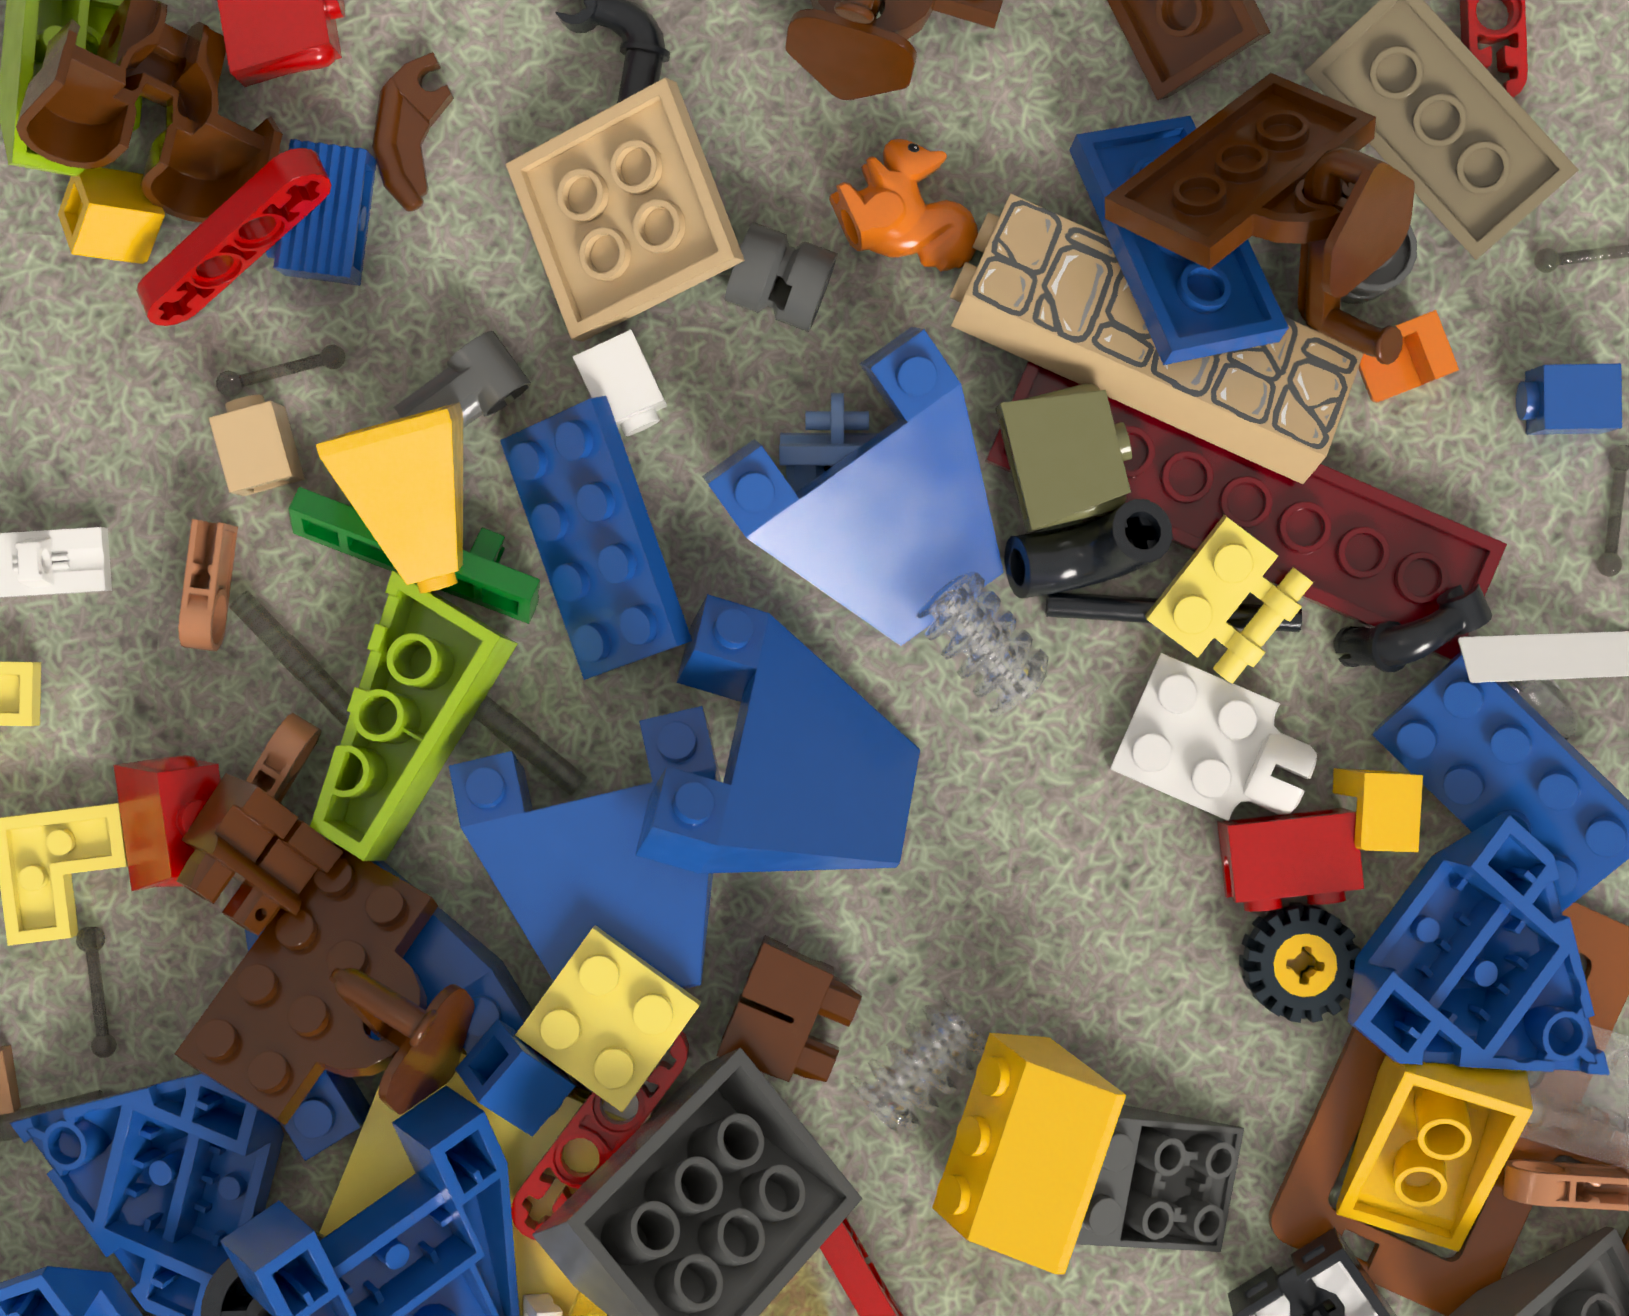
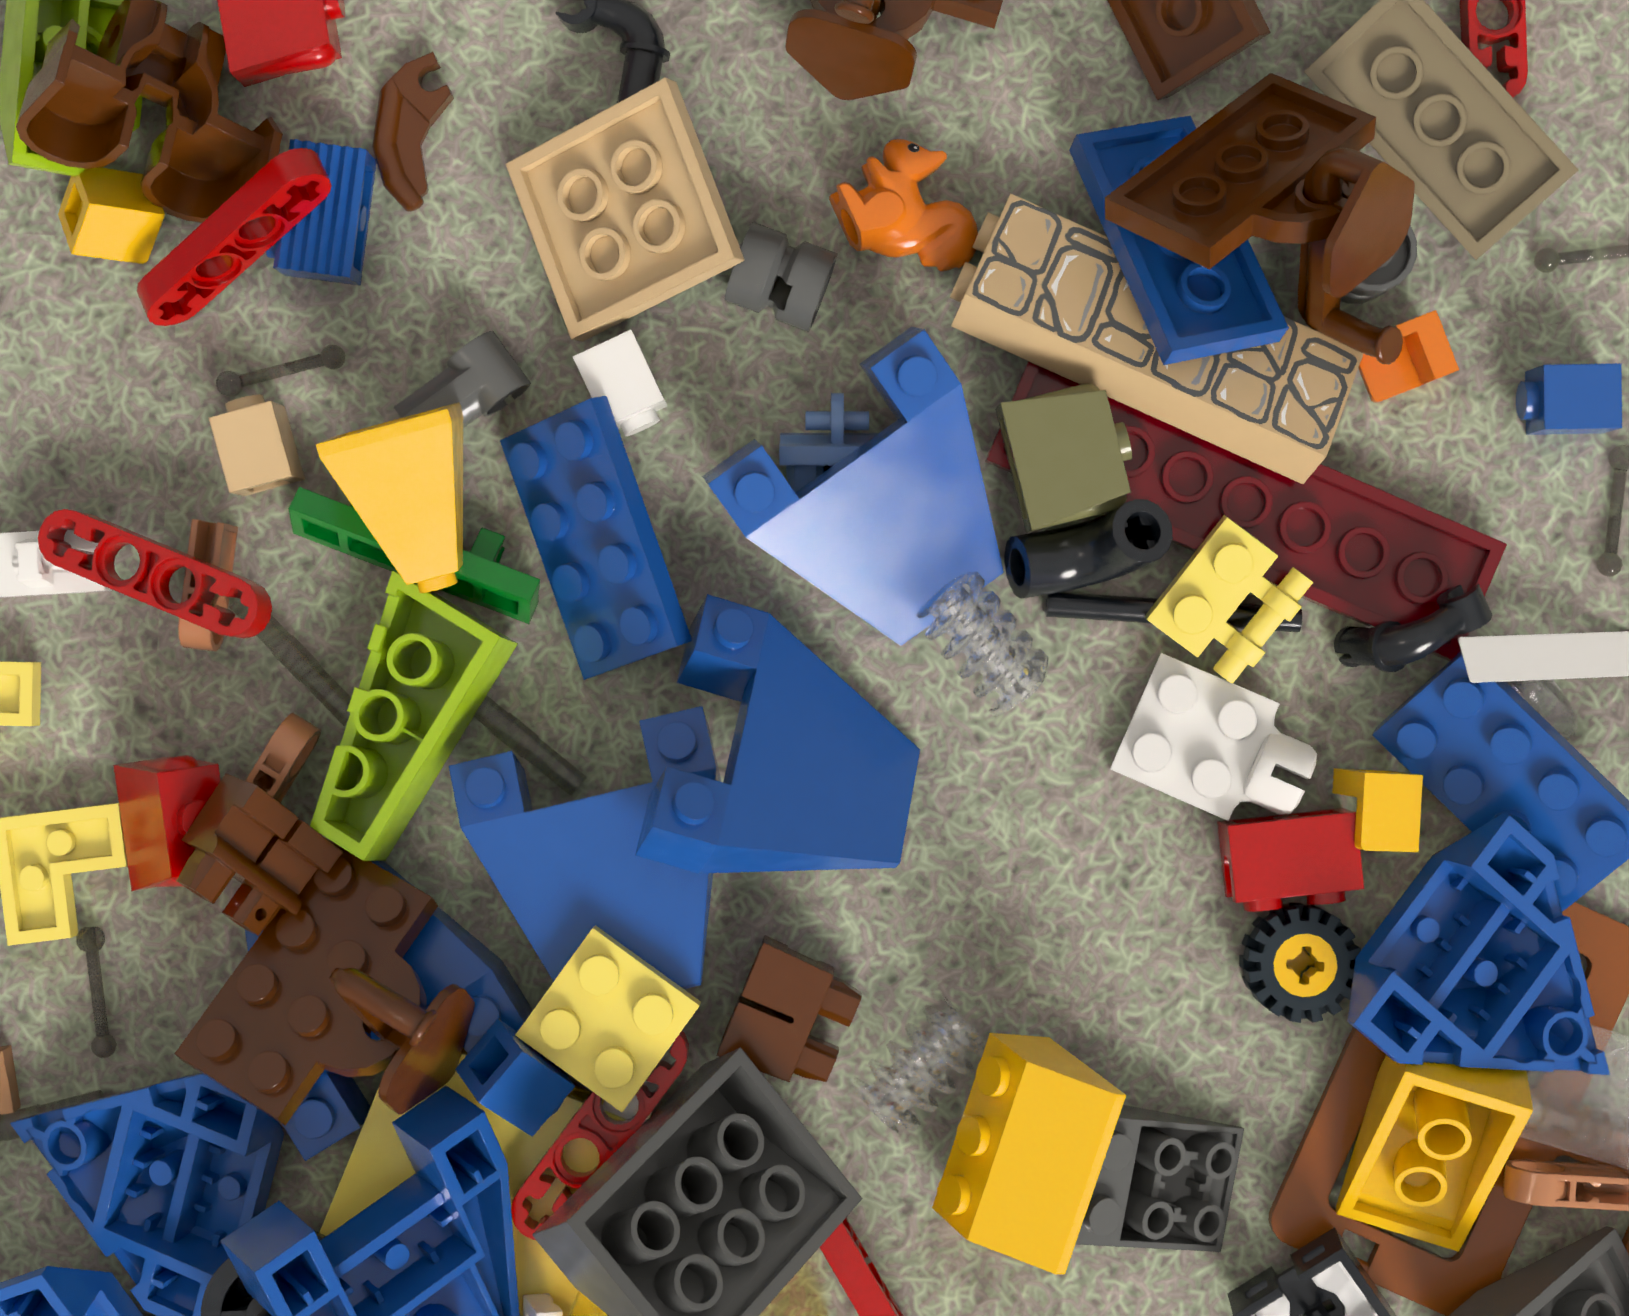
(154, 573): none -> red beam

